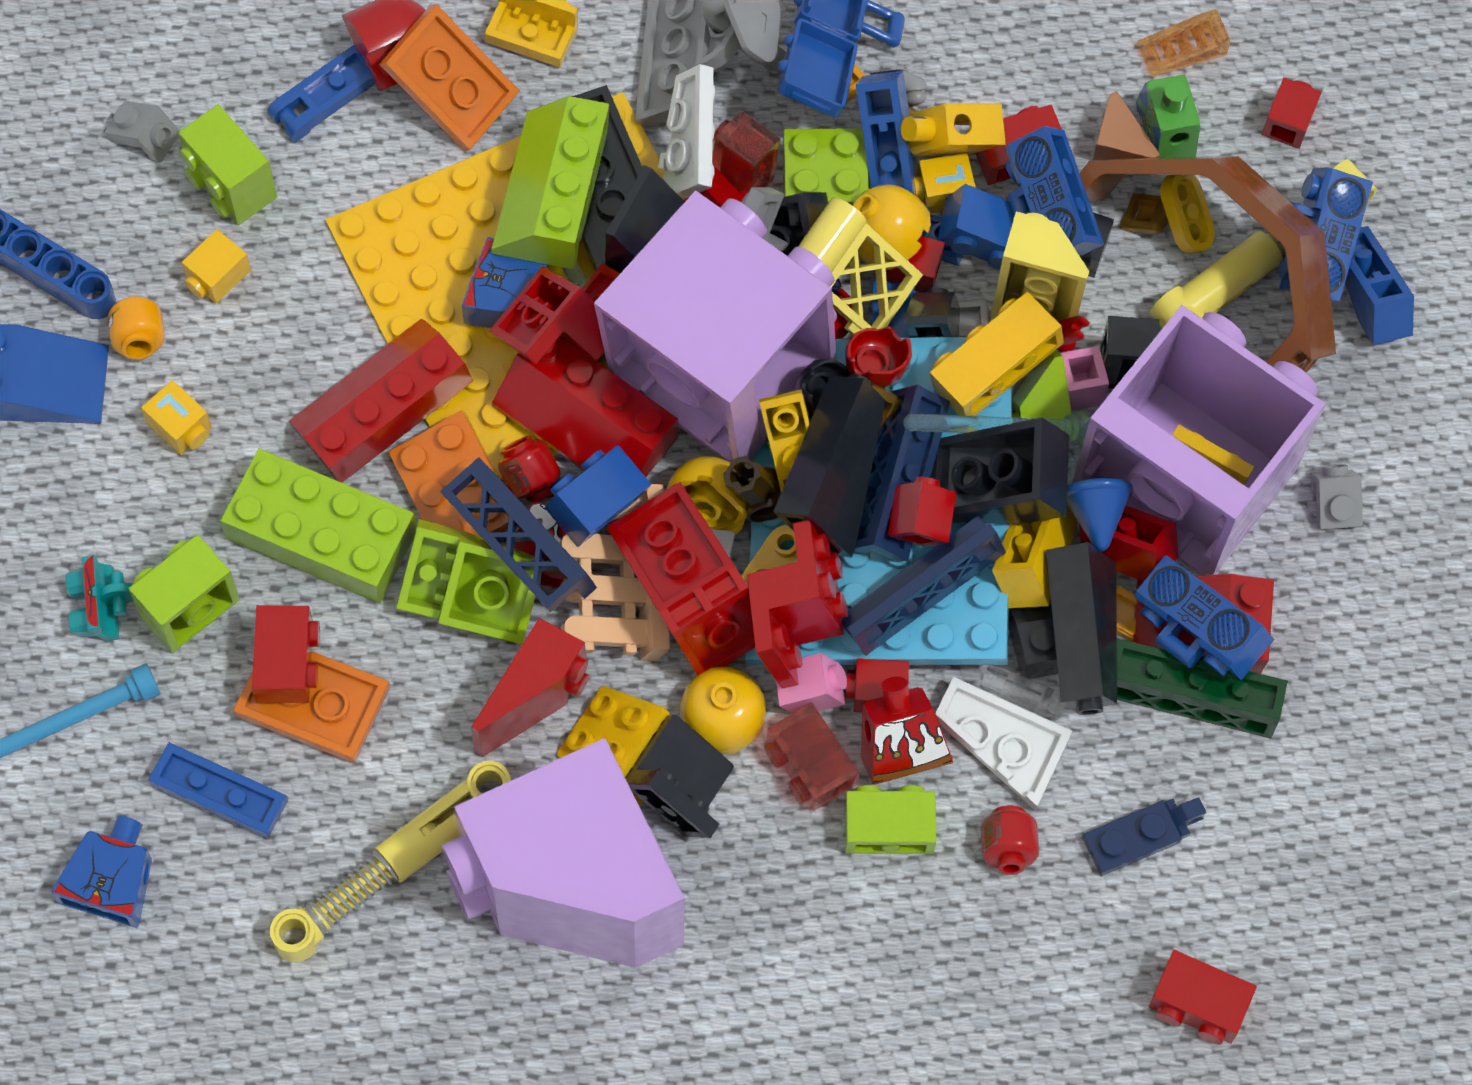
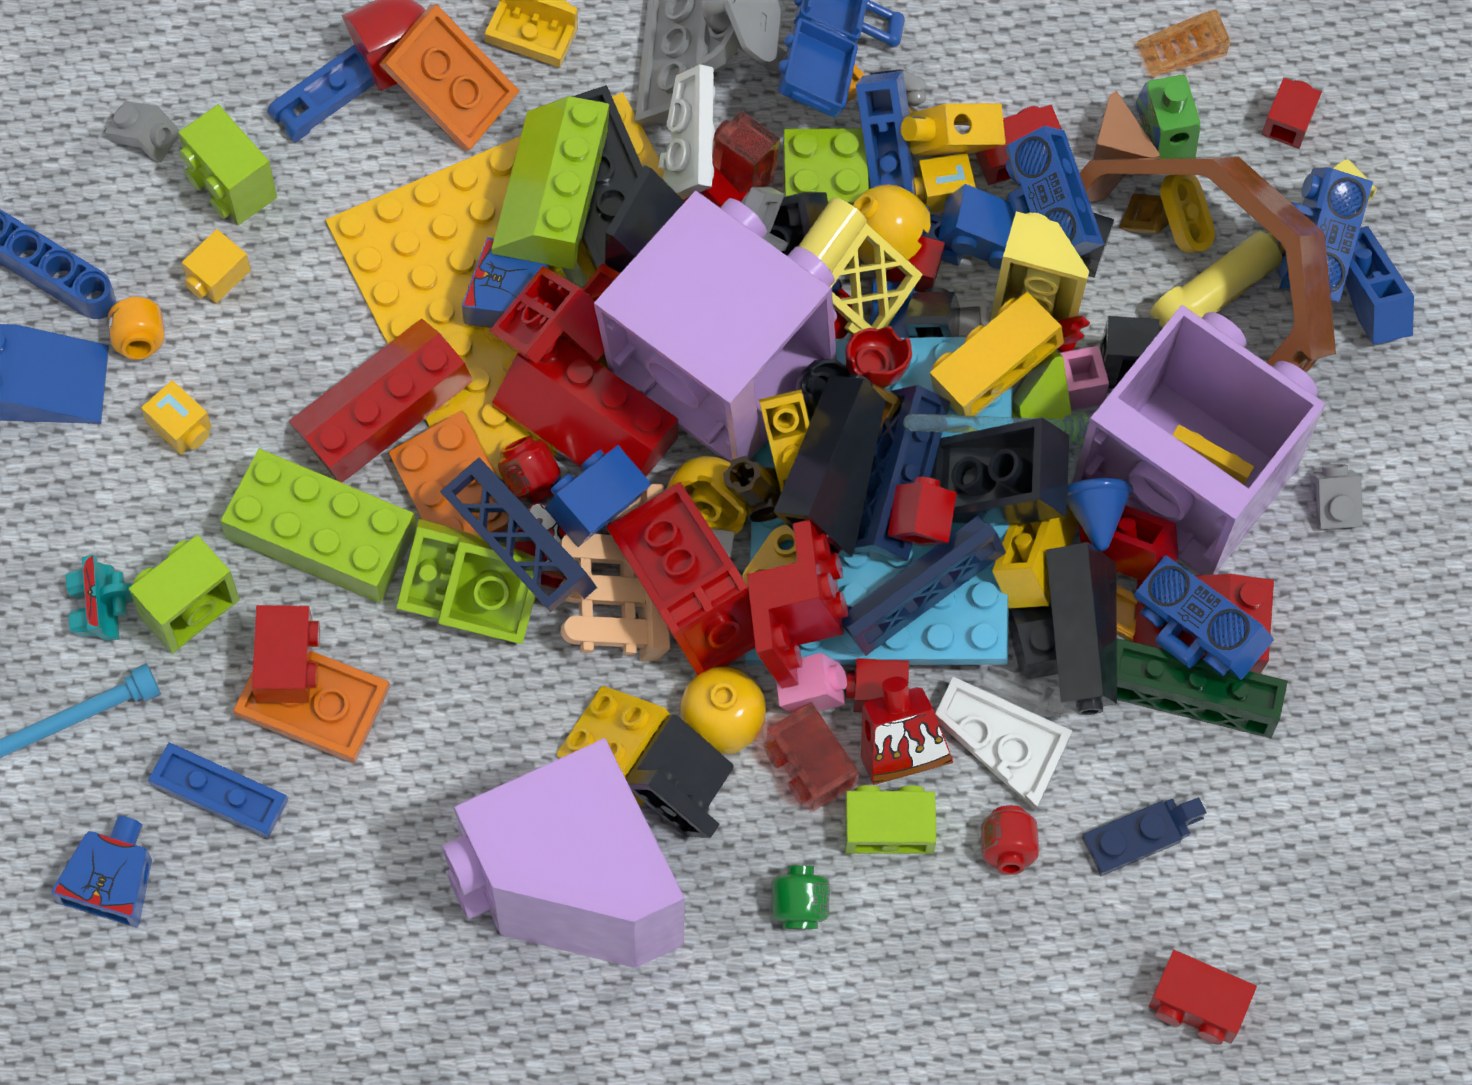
(394, 859): light yellow piece -> none
(533, 687): red slope -> none
(800, 898): none -> green head

